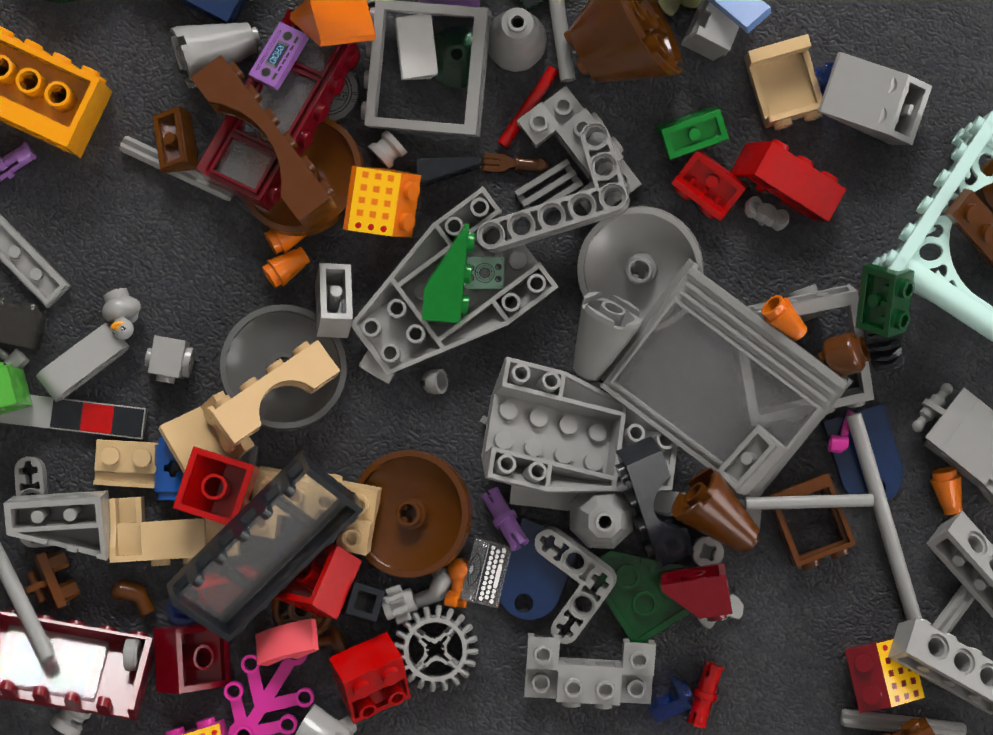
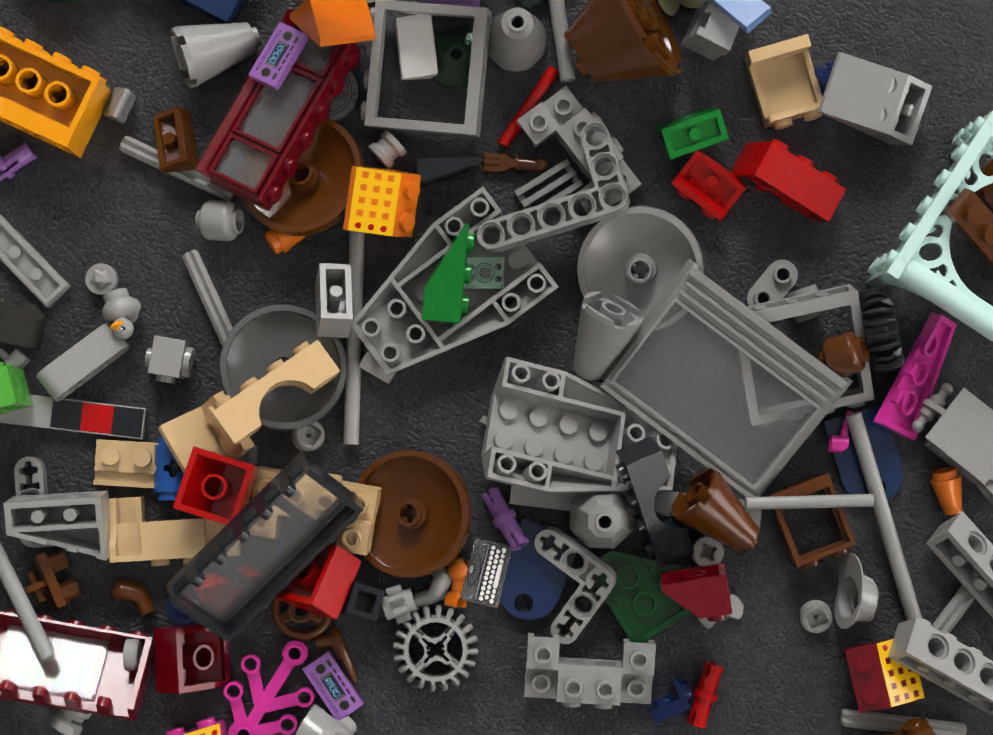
(101, 279): none -> light grey tile
(119, 104): none -> light grey slope
(208, 294): none -> light grey axle
(220, 220): none -> light grey head
(285, 266): orange cone -> none
(286, 641): coral slope -> none
(299, 187): reddish brown arch -> none
(308, 437): none -> light grey tile
(333, 686): none -> medium lavender tile
(354, 343): none -> light grey piece
(370, 677): red slope -> none
(435, 381): light grey hinge -> none
(751, 460): light grey slope -> none
(766, 214): light grey piece -> none
(771, 285): none -> light grey plate
(783, 316): orange cone -> none
(815, 616): none -> light grey tile
(856, 594): none -> light grey piece
(884, 300): dark green bracket -> none
(916, 377): none -> dark pink wing

